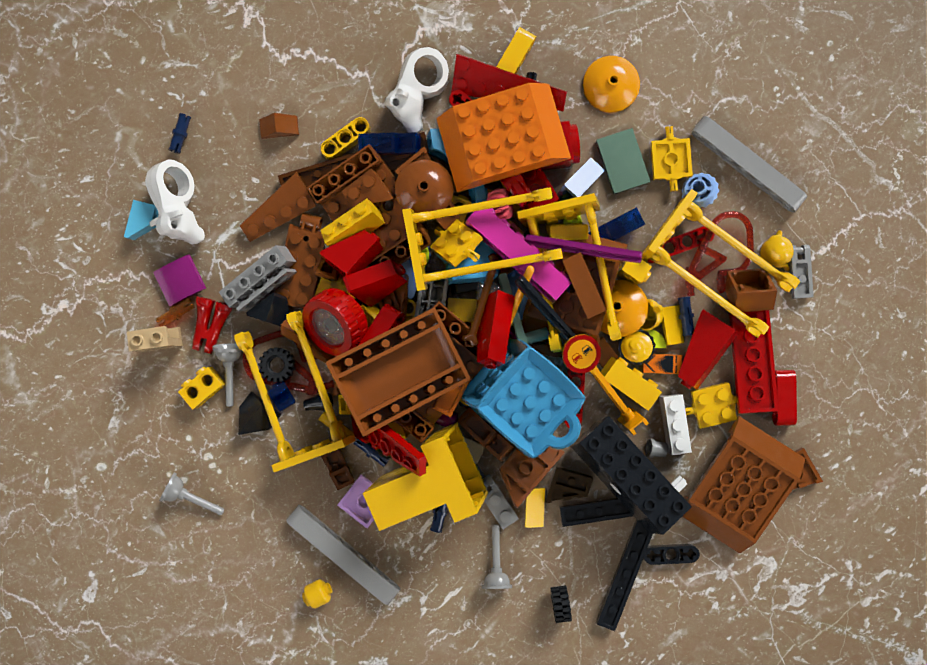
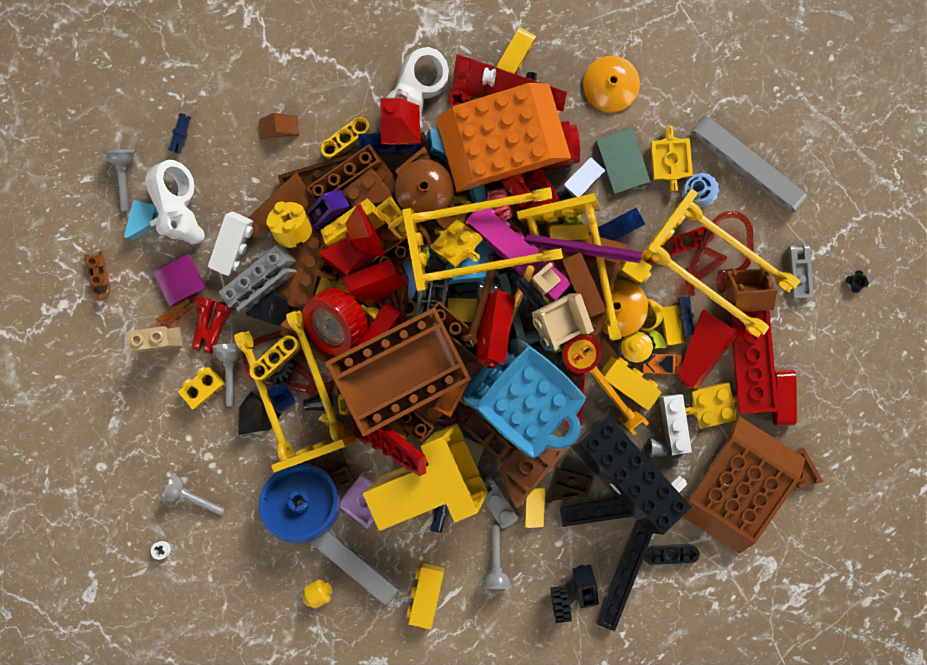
(97, 279): none -> dark orange piece
(120, 159): none -> light grey piece
(154, 552): none -> white bush
(231, 243): none -> white brick
(265, 361): none -> yellow beam
(289, 224): none -> yellow brick
(308, 520): none -> blue piece
(327, 208): none -> dark purple slope
(362, 232): none -> red slope
(377, 454): dark blue pin -> none
(393, 216): none -> yellow slope
(399, 122): none -> red slope
(425, 595): none -> yellow brick
(489, 77): none -> white bush
(545, 280): none -> tan panel
(562, 321): none -> tan panel
(585, 586): none -> black slope
(777, 251): yellow hair -> none
(863, 282): none -> black plate

